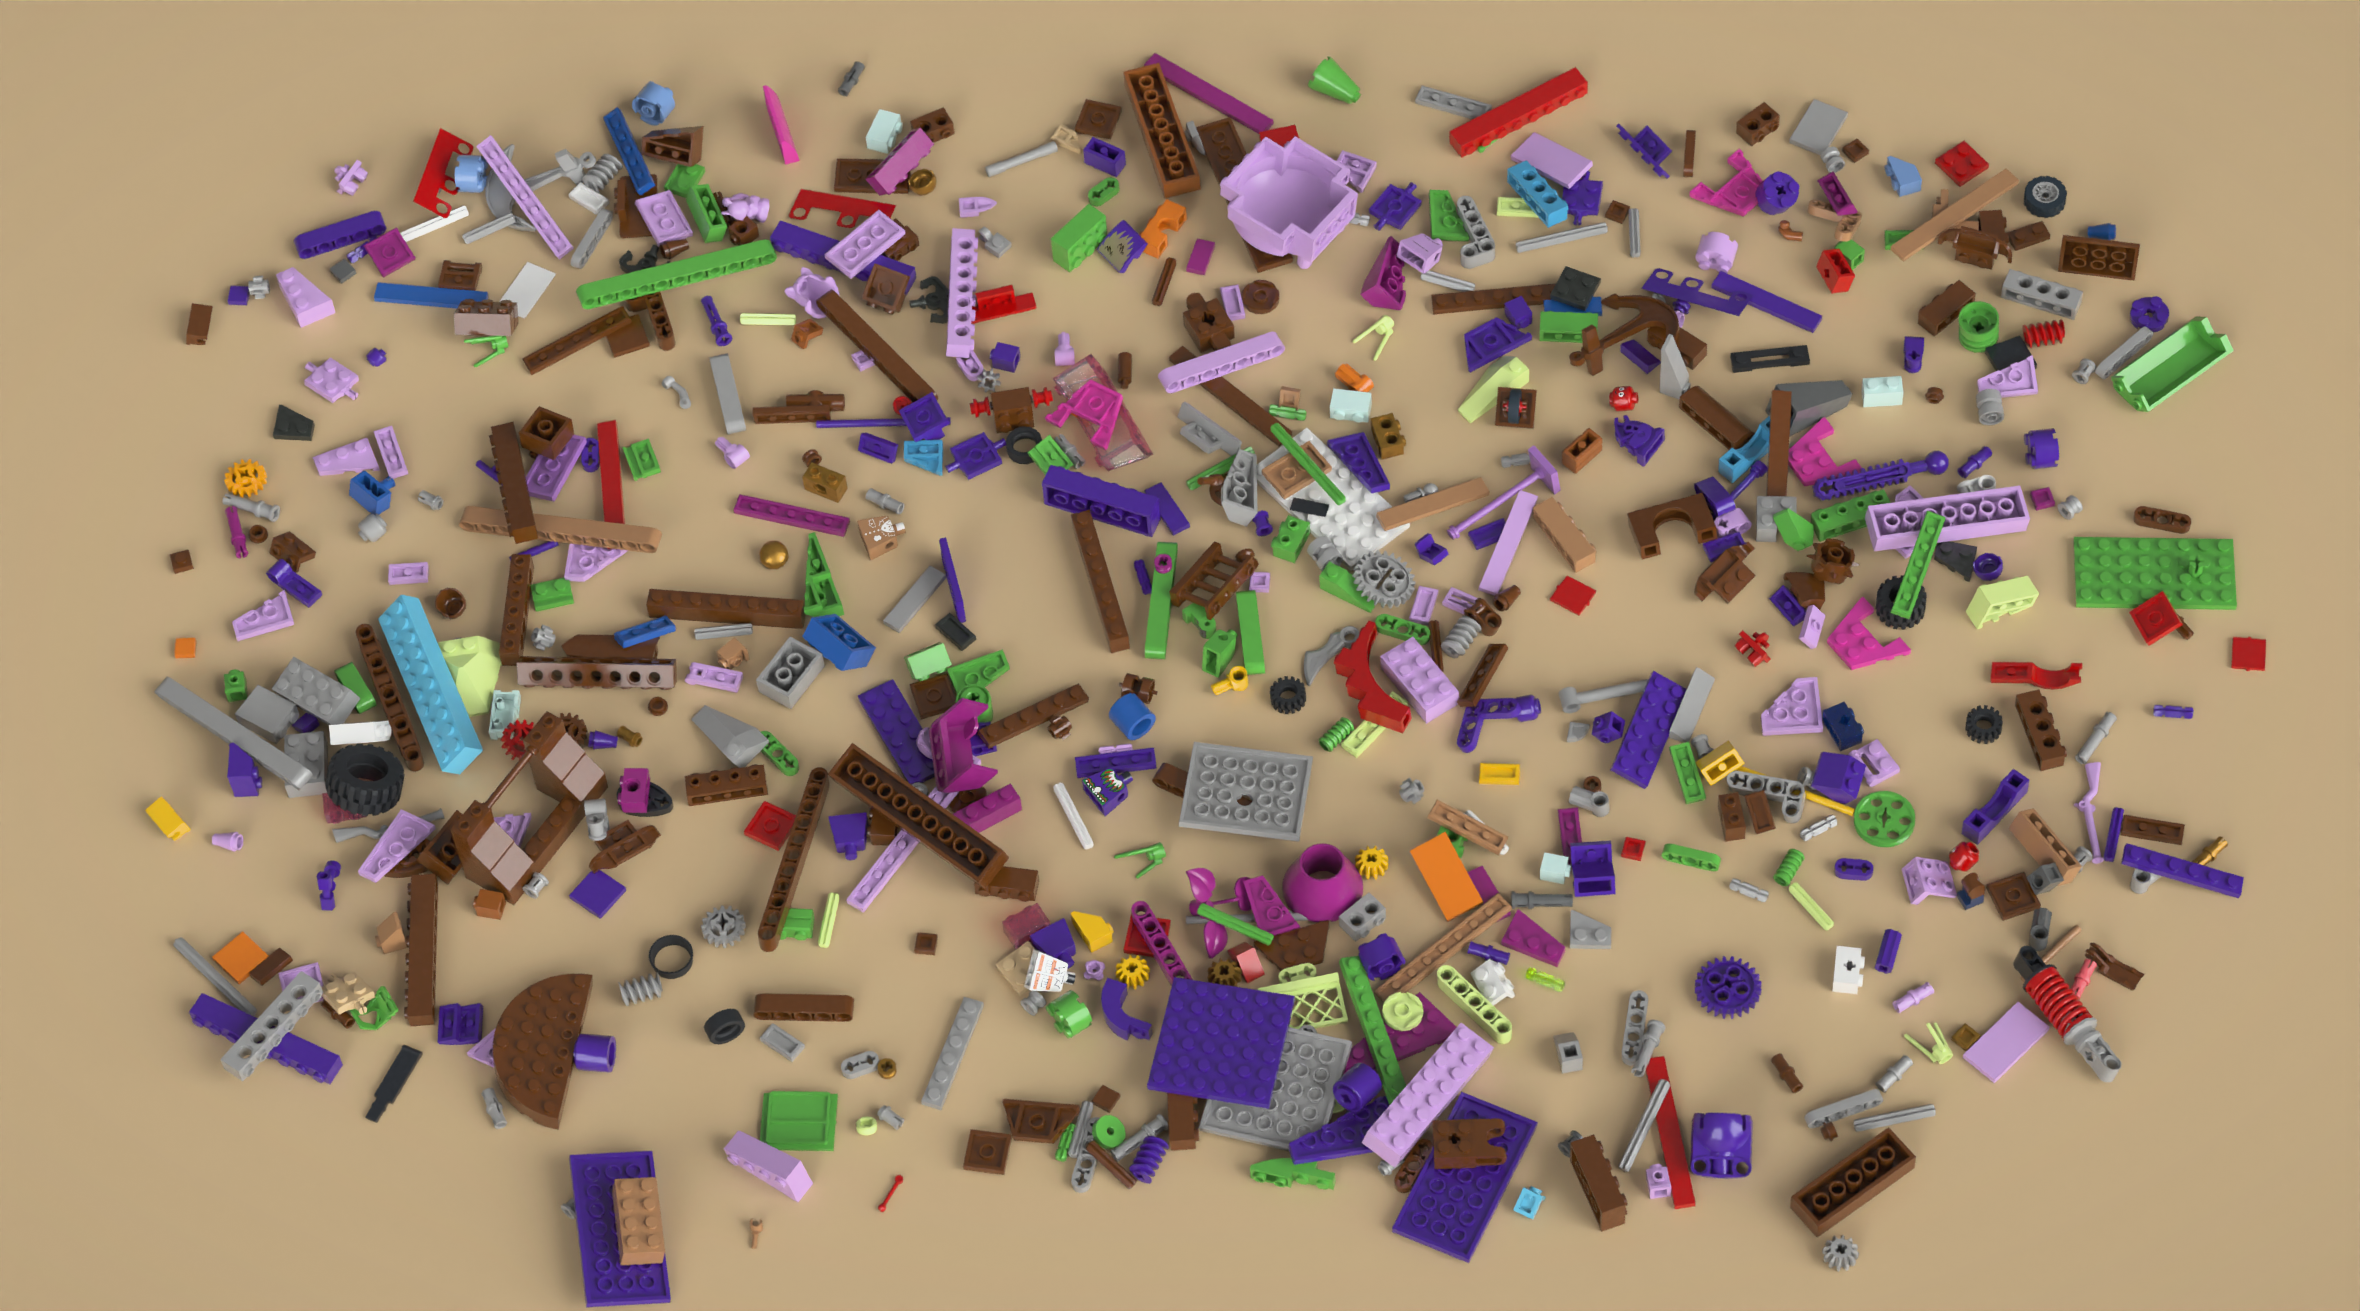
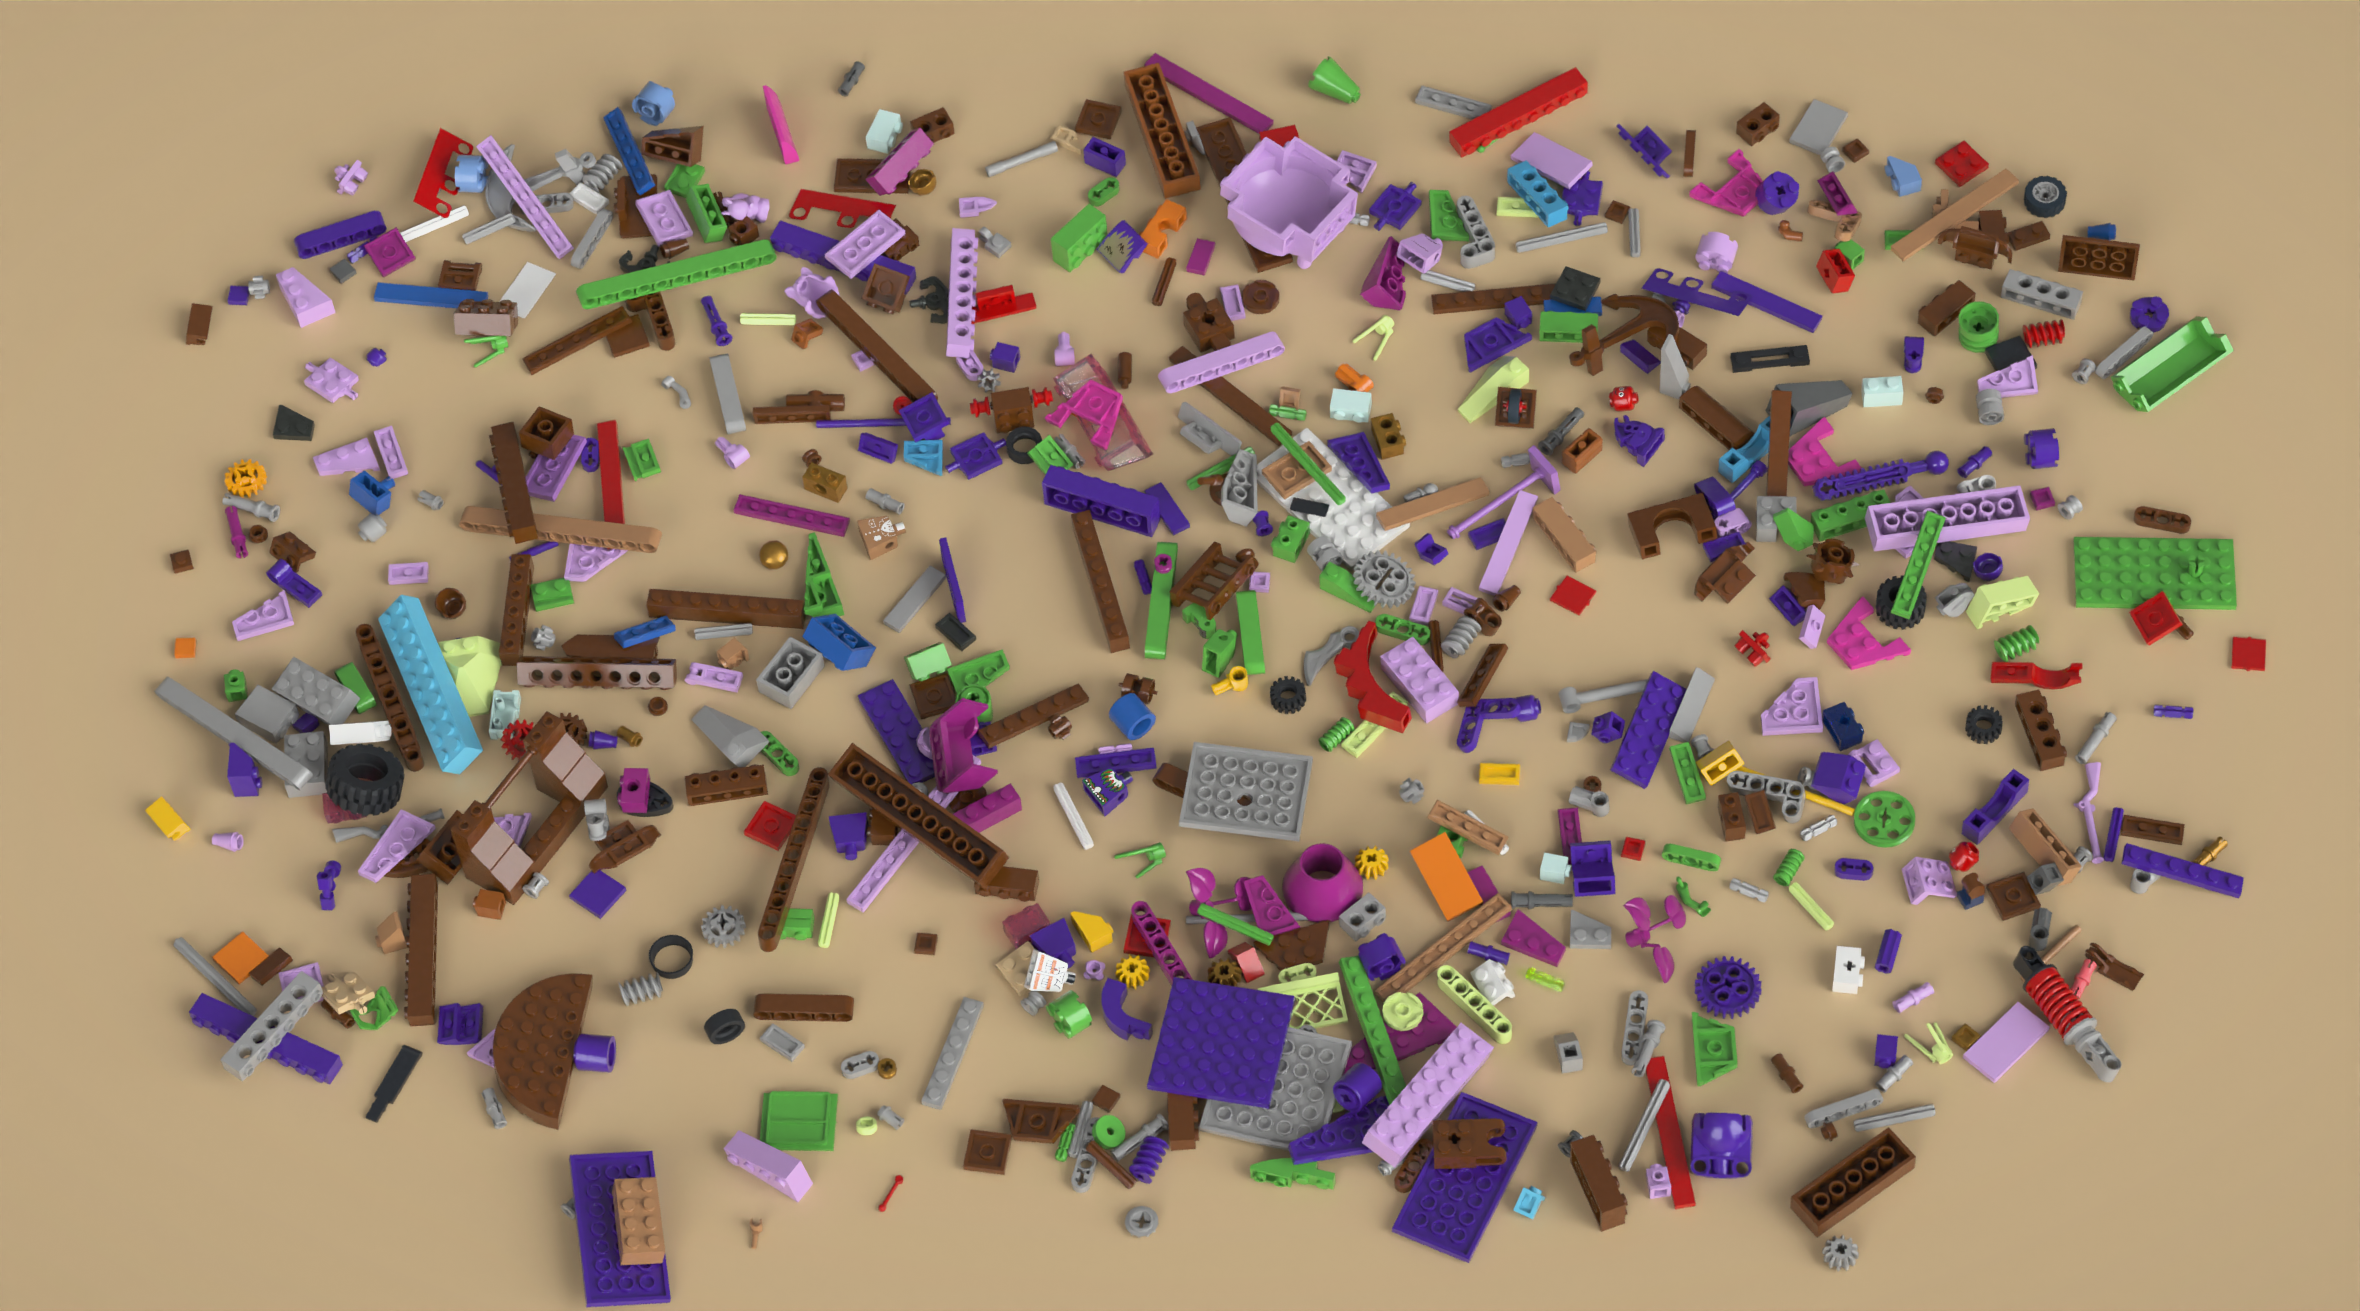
(560, 198): none -> light grey beam
(1135, 1215): none -> light grey gear
(1557, 436): none -> dark grey pin
(1641, 913): none -> magenta plant
(1682, 888): none -> bright green piece
(1713, 1048): none -> bright green wing
(1885, 1051): none -> dark purple brick
(1954, 599): none -> light grey hand
(2016, 642): none -> bright green piece

